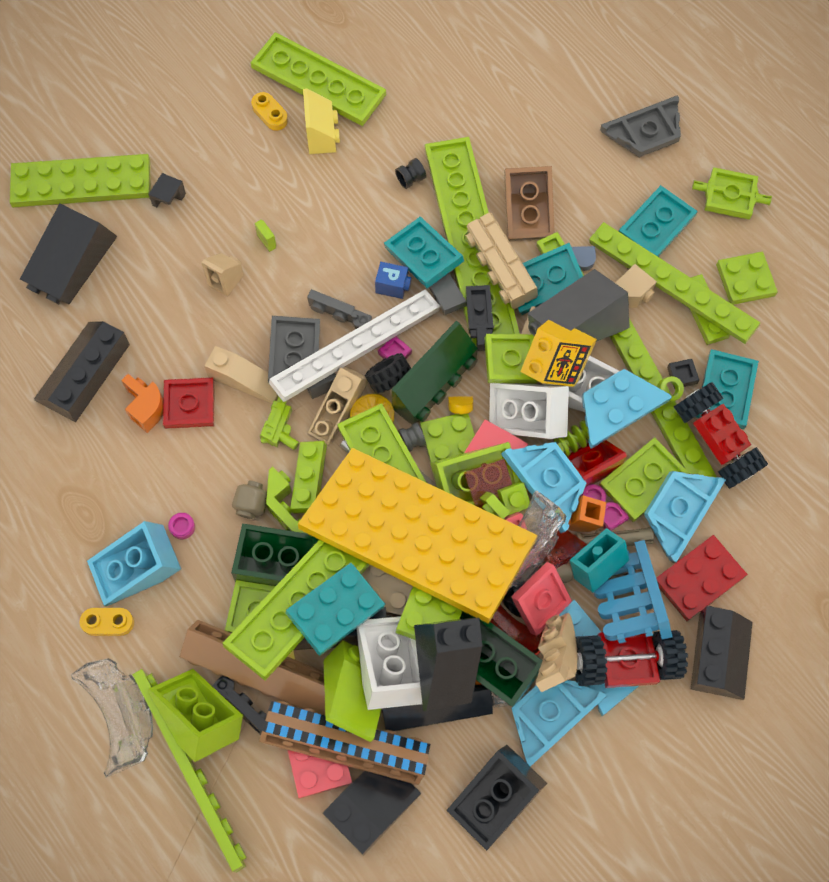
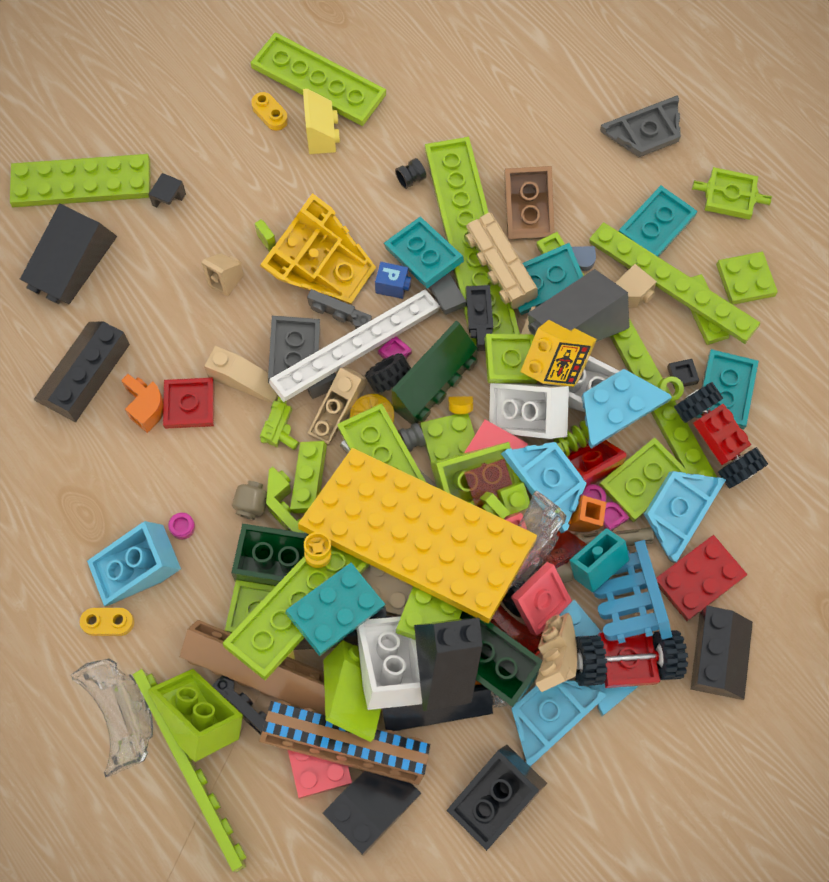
(315, 544): none -> yellow wheel
(320, 254): none -> yellow wedge

